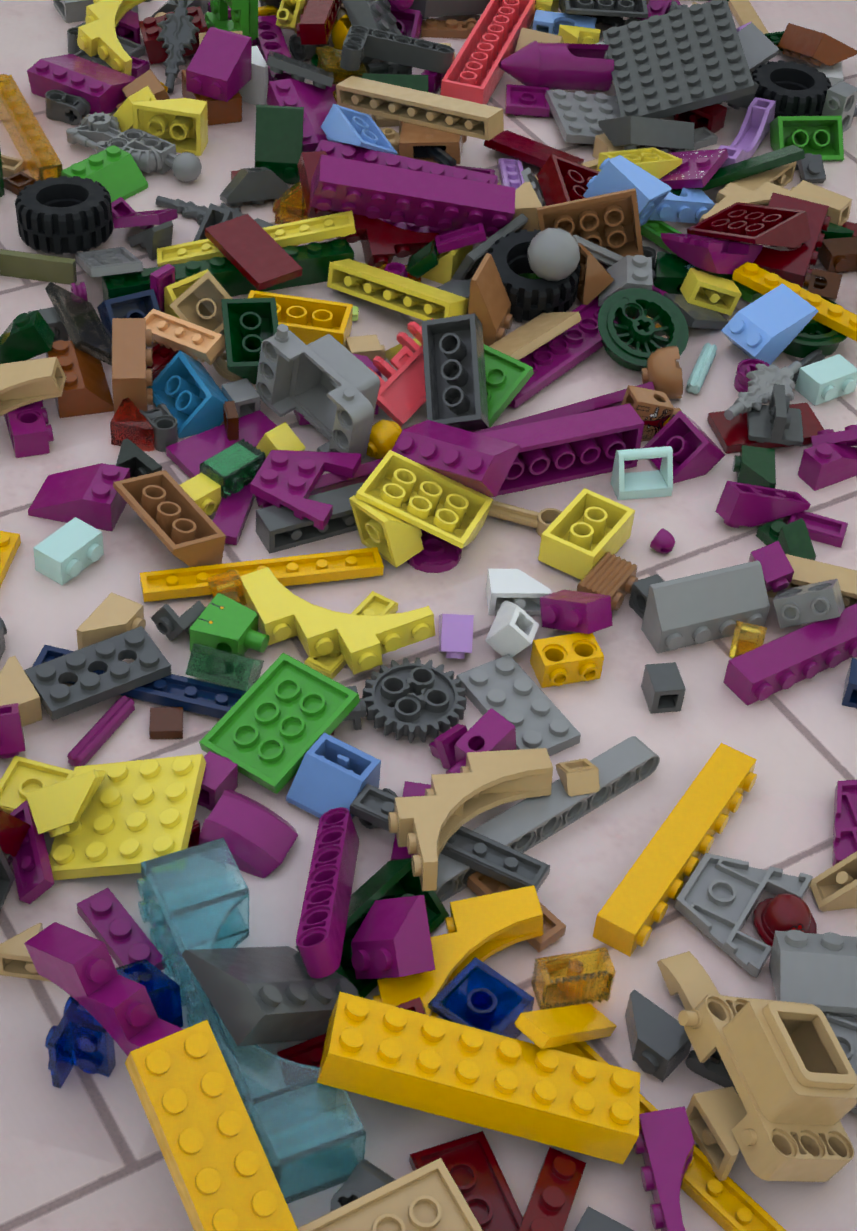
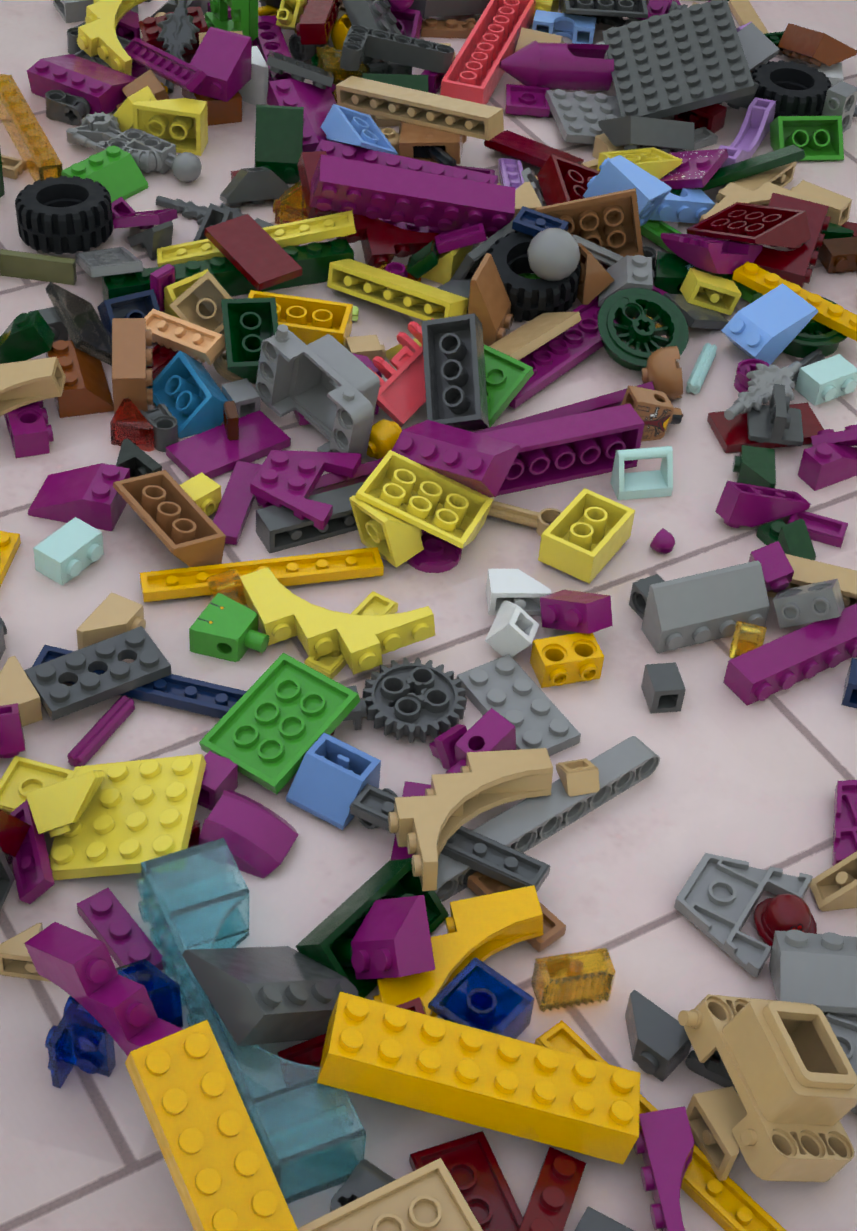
(17, 182): reddish brown tile -> none
(79, 290): magenta bush -> none
(165, 64): none -> magenta tile
(166, 723): reddish brown tile -> none
(171, 624): dark grey bracket -> none
(223, 666): clear green brick -> none
(234, 467): clear green brick -> none
(280, 439): light yellow brick -> none
(328, 893): magenta beam -> none
(455, 635): lavender slope -> none
(532, 222): none -> dark blue plate
(564, 1025): yellow tile -> none
(579, 35): light yellow slope -> none
(610, 577): medium nougat brick -> none
(675, 850): yellow brick -> none
(687, 978): tan slope -> none
(692, 449): magenta slope -> none
(811, 168): dark grey bracket -> none
(827, 286): reddish brown brick -> none

